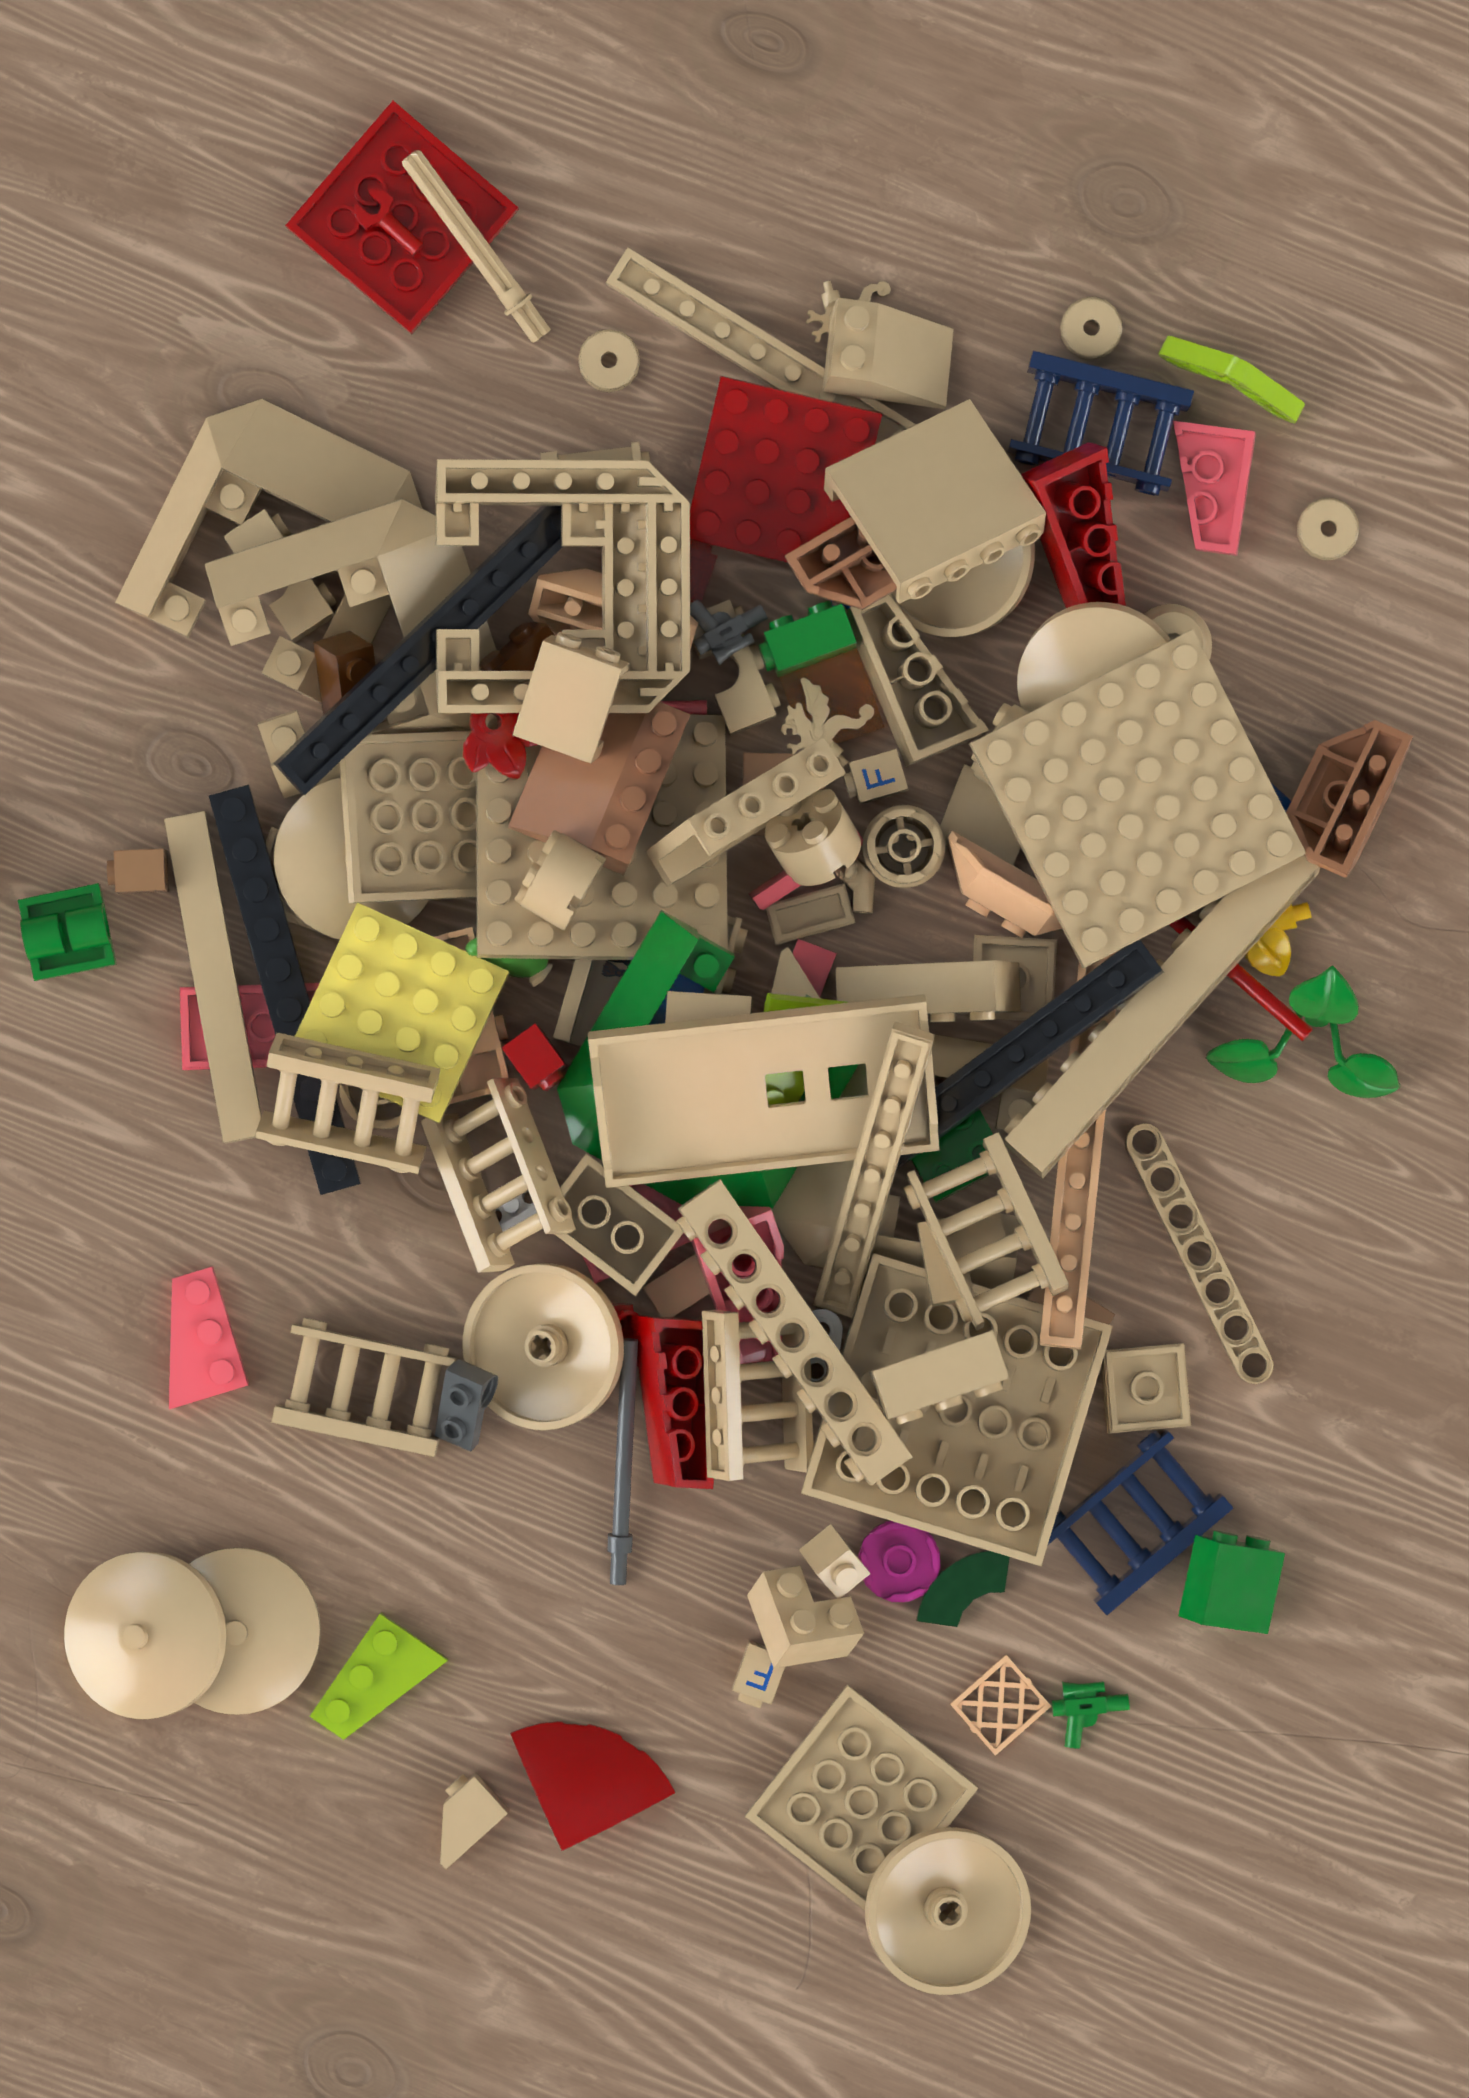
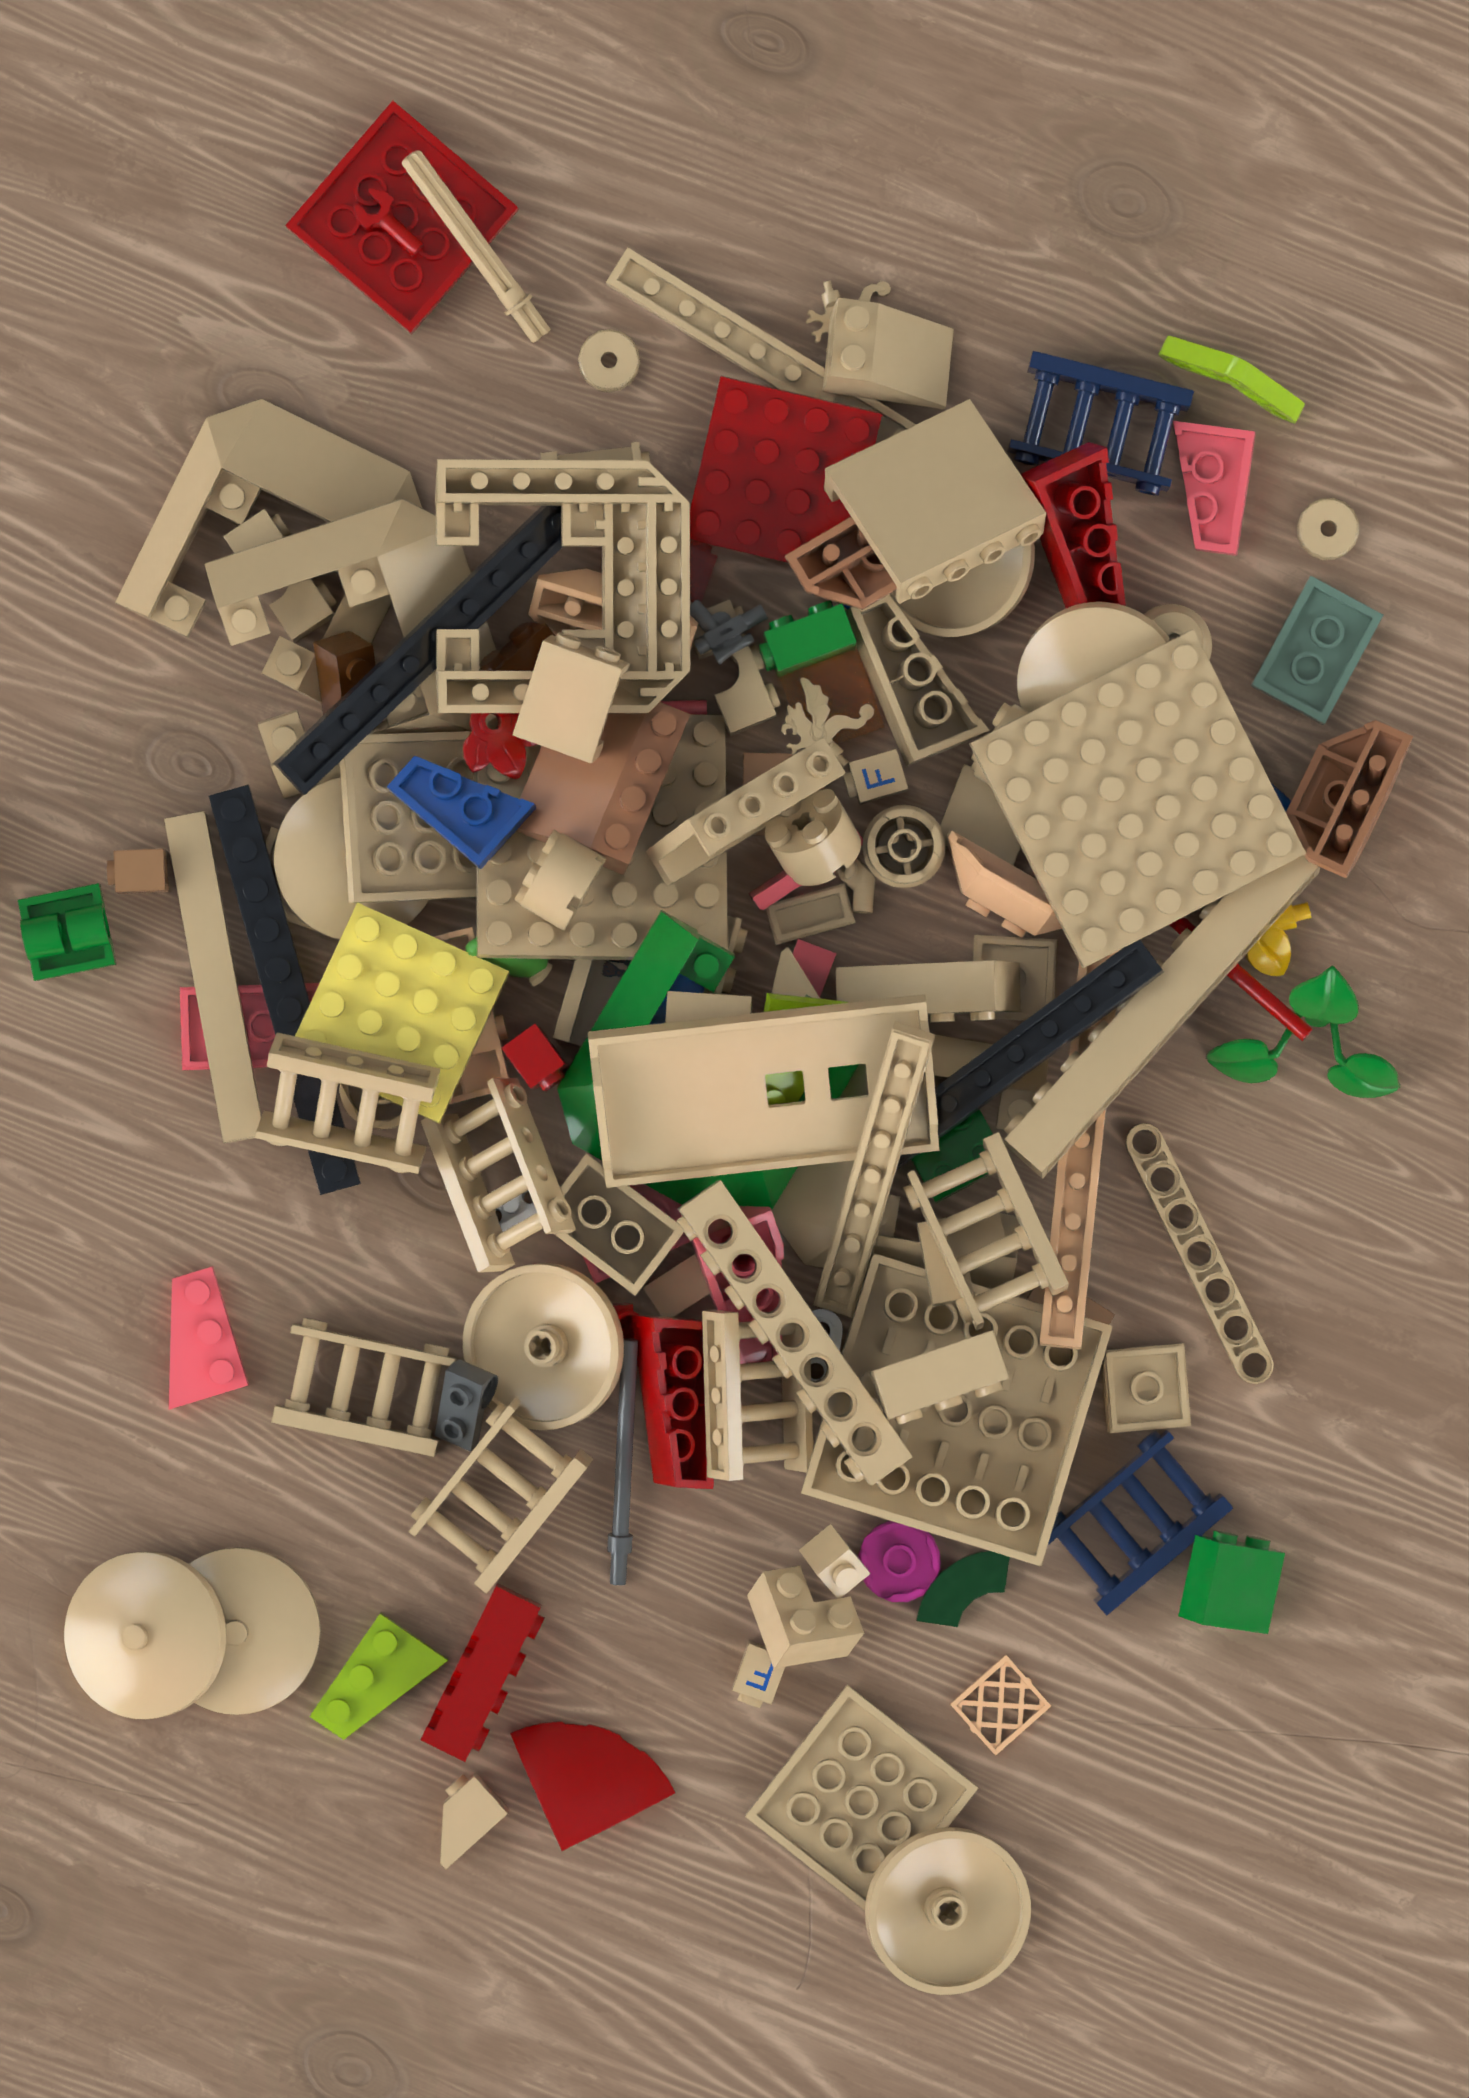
(462, 811): none -> blue wing
(482, 1672): none -> red wedge
(514, 1531): none -> tan fence
(1083, 1707): green piece -> none
(1093, 310): tan piece -> none
(1317, 650): none -> sand green plate

